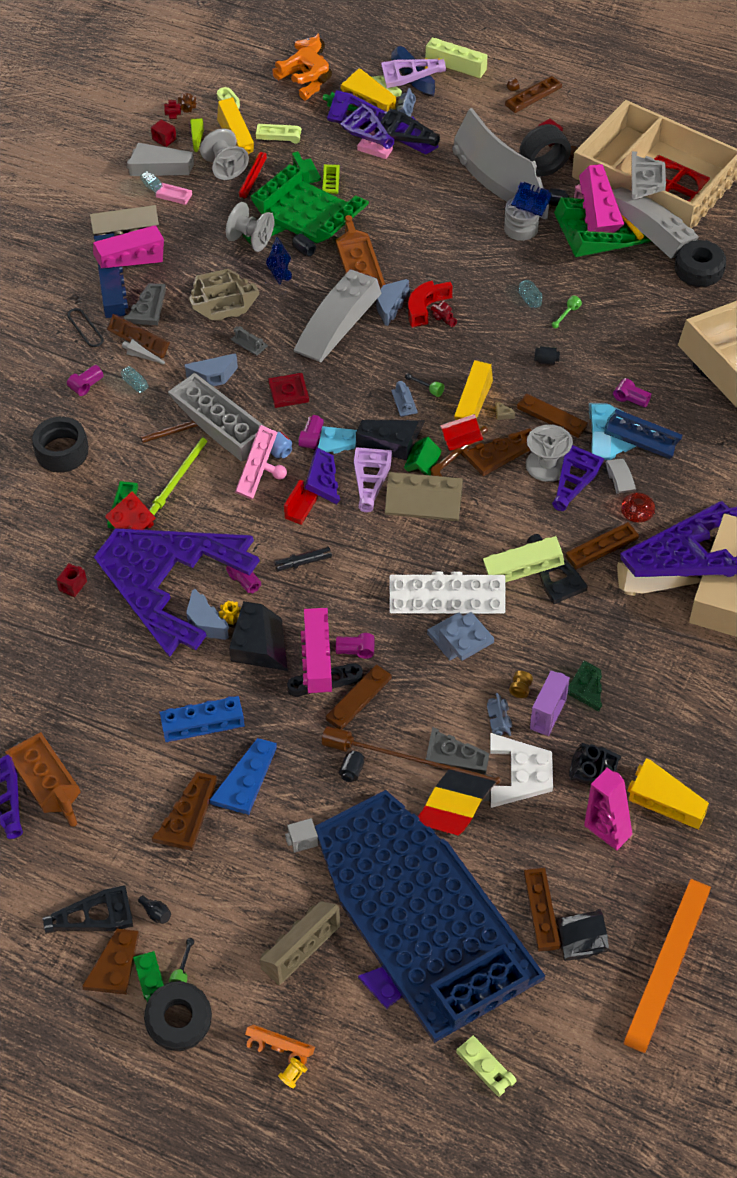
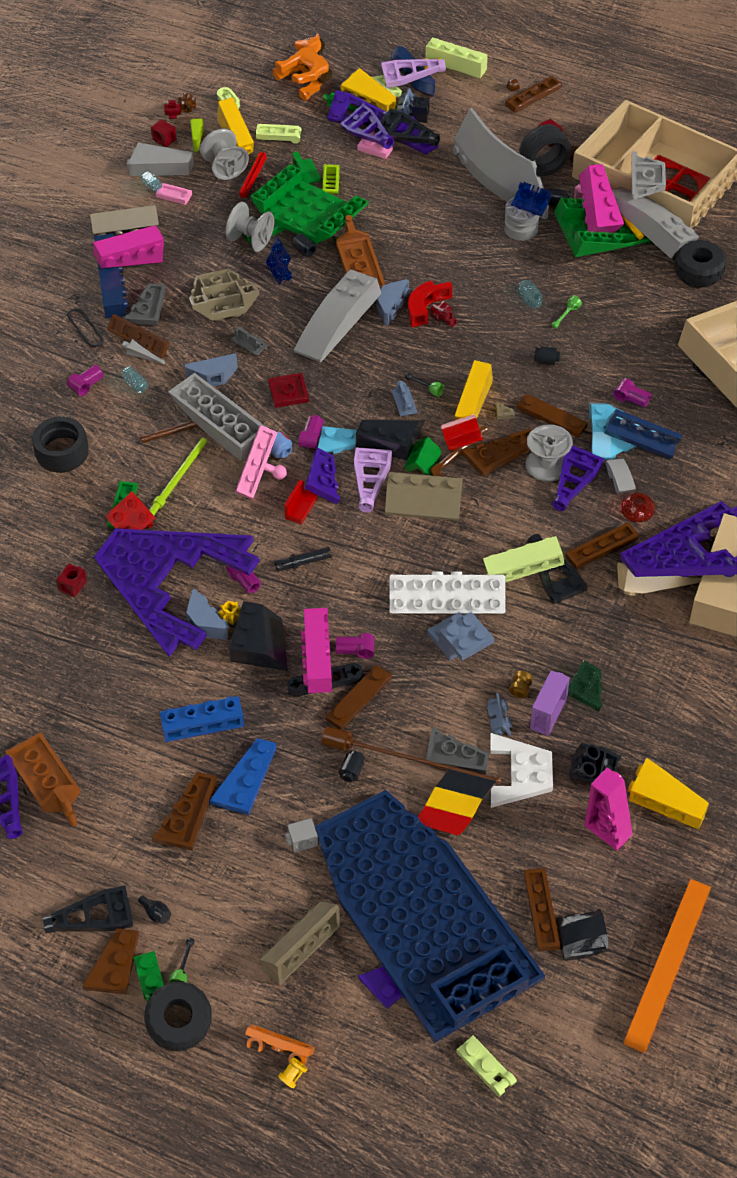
(421, 109): none -> black brick

